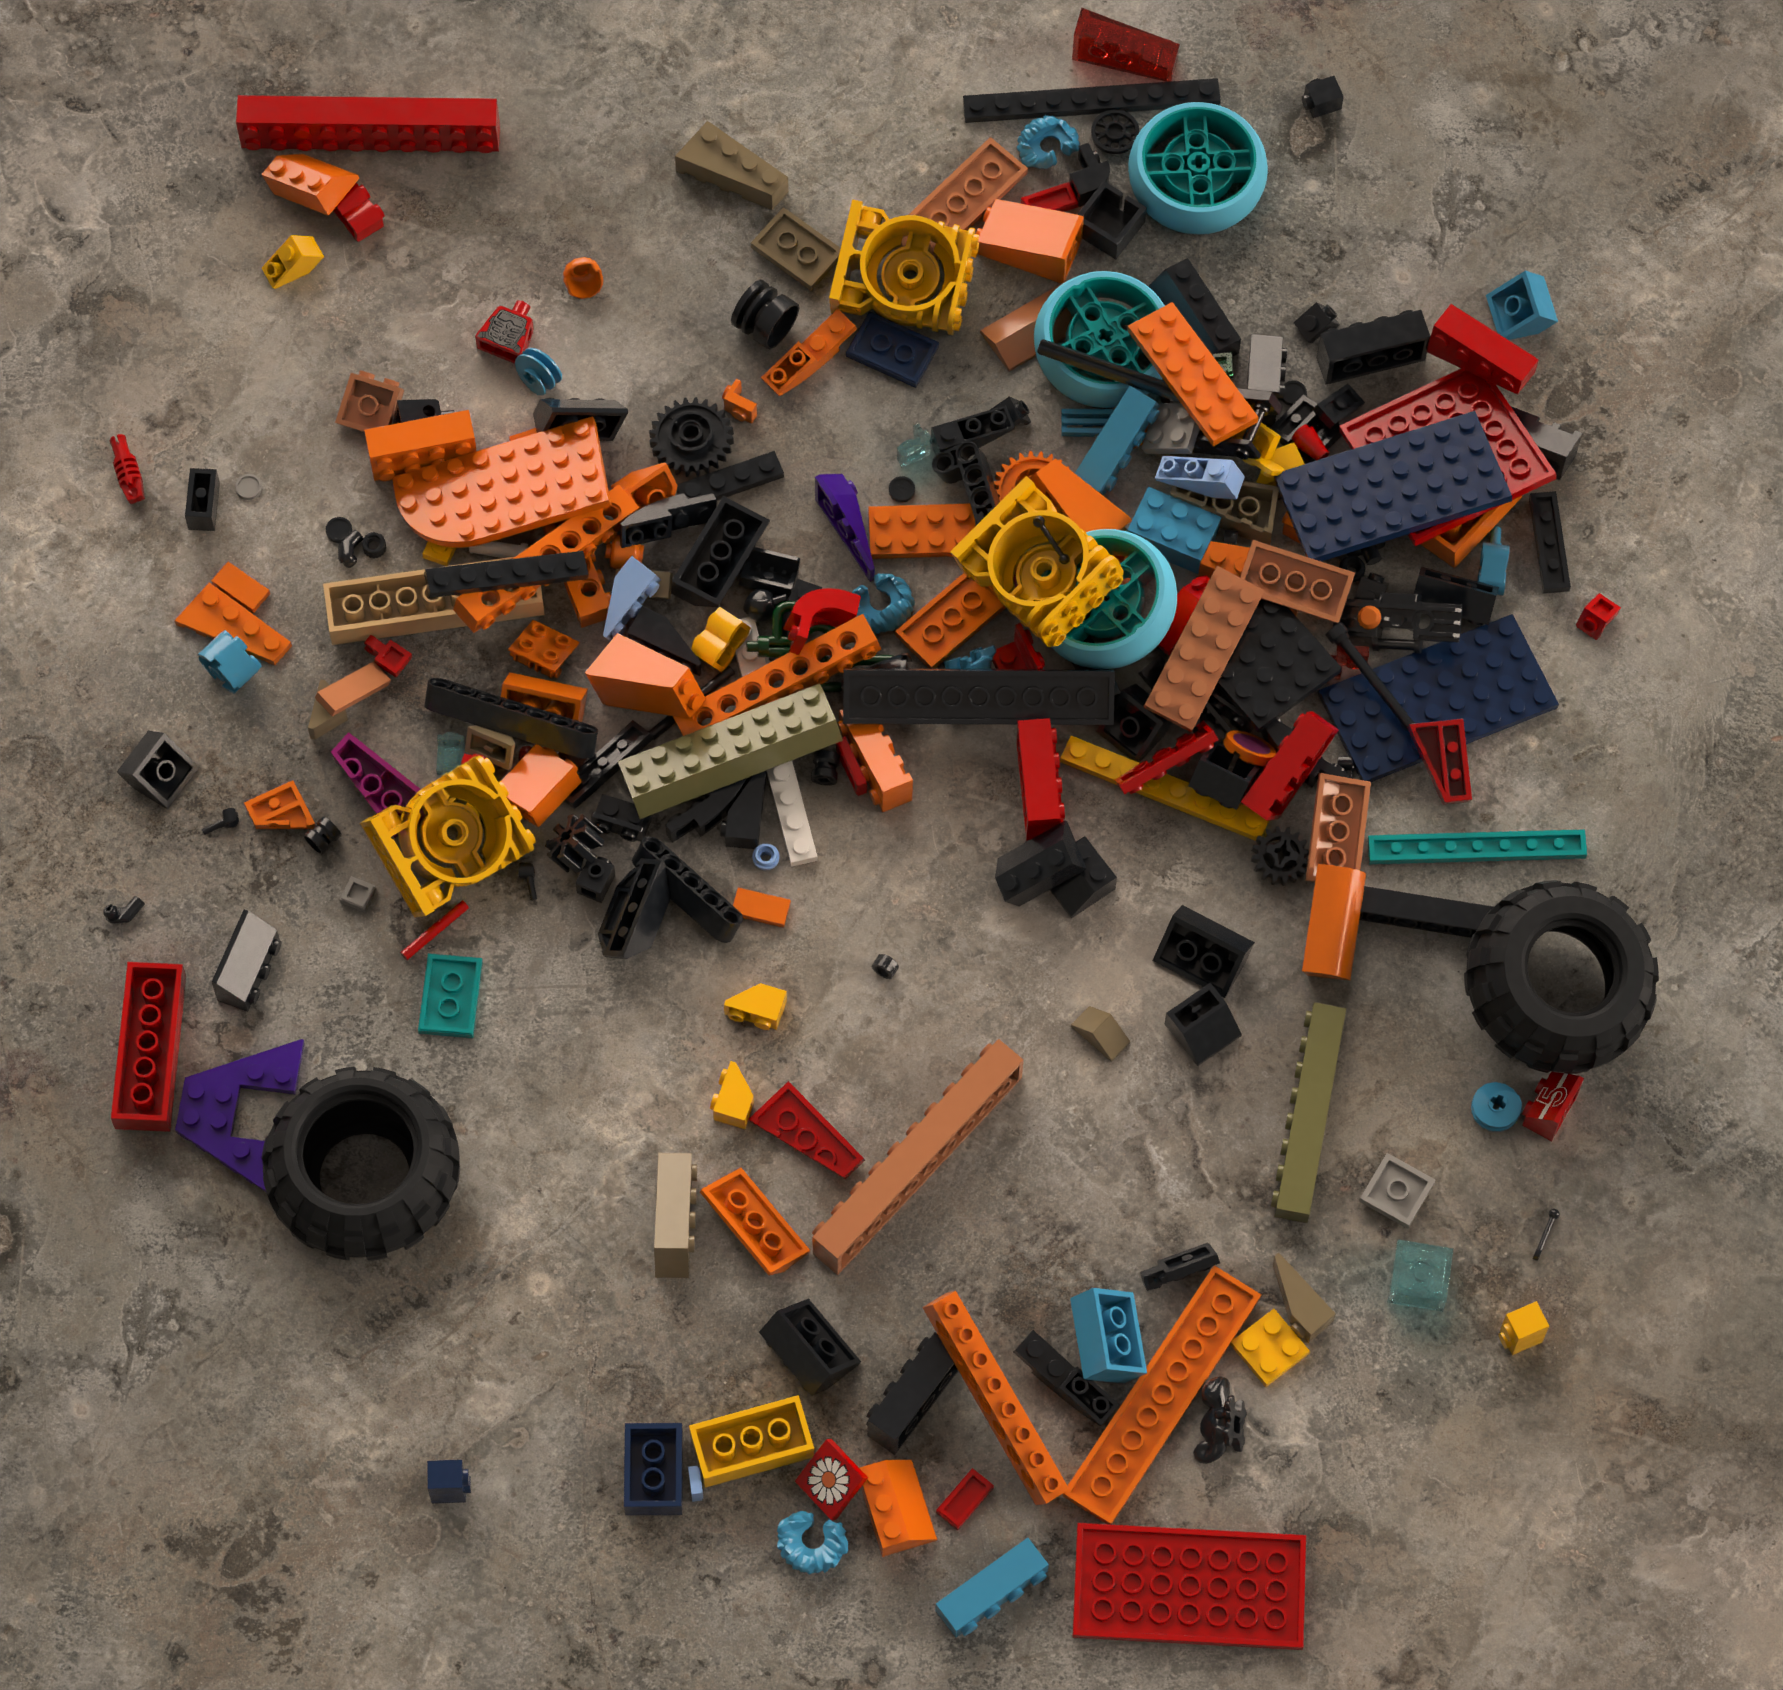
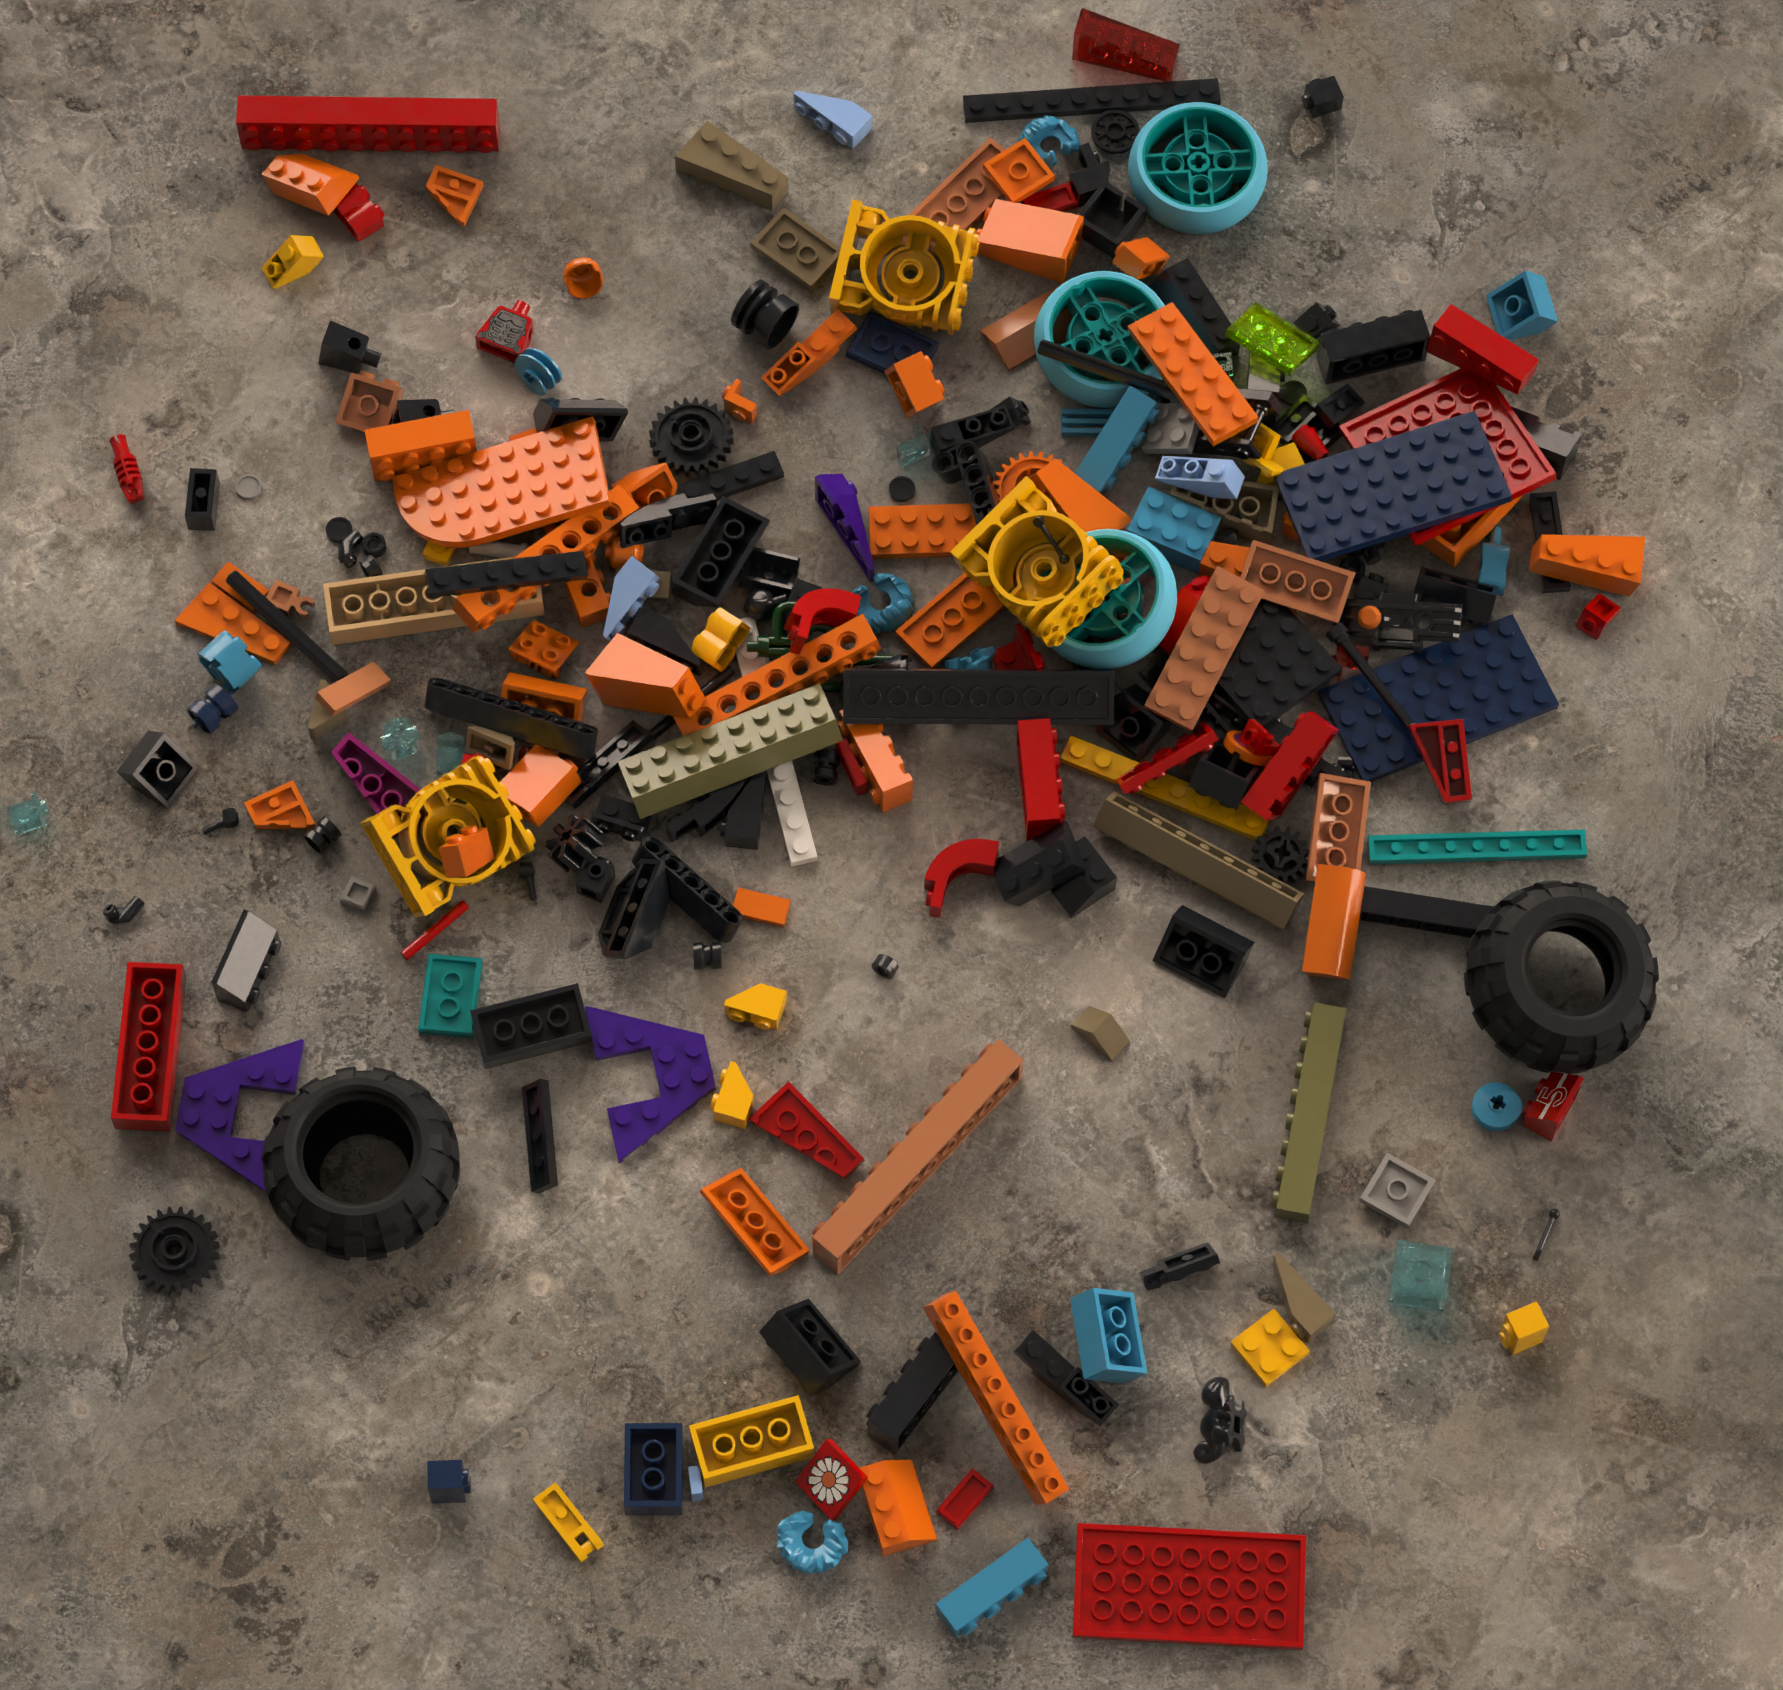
(28, 814): none -> clear light blue bracket
(174, 1231): none -> black gear
(217, 704): none -> dark blue wheel
(286, 626): none -> black axle
(287, 599): none -> nougat plate
(346, 349): none -> black torso
(370, 567): none -> black axle
(389, 656): red plate -> none
(399, 737): none -> clear light blue brick
(454, 192): none -> orange wing
(466, 851): none -> orange brick
(531, 1026): none -> black brick
(539, 1136): none -> black plate
(567, 1521): none -> yellow plate
(674, 1215): wedge -> none
(679, 1065): none -> dark purple wing
(707, 955): none -> black wheel
(765, 849): light blue plate -> none
(838, 116): none -> light blue slope
(915, 384): none -> orange brick
(955, 860): none -> red arch
(1018, 171): none -> orange plate
(1140, 258): none -> orange brick
(1161, 1395): orange plate -> none
(1198, 860): none -> dark tan brick
(1203, 1024): black slope -> none
(1258, 739): none -> red bracket
(1272, 338): none -> clear neon green plate
(1591, 561): none -> orange wedge

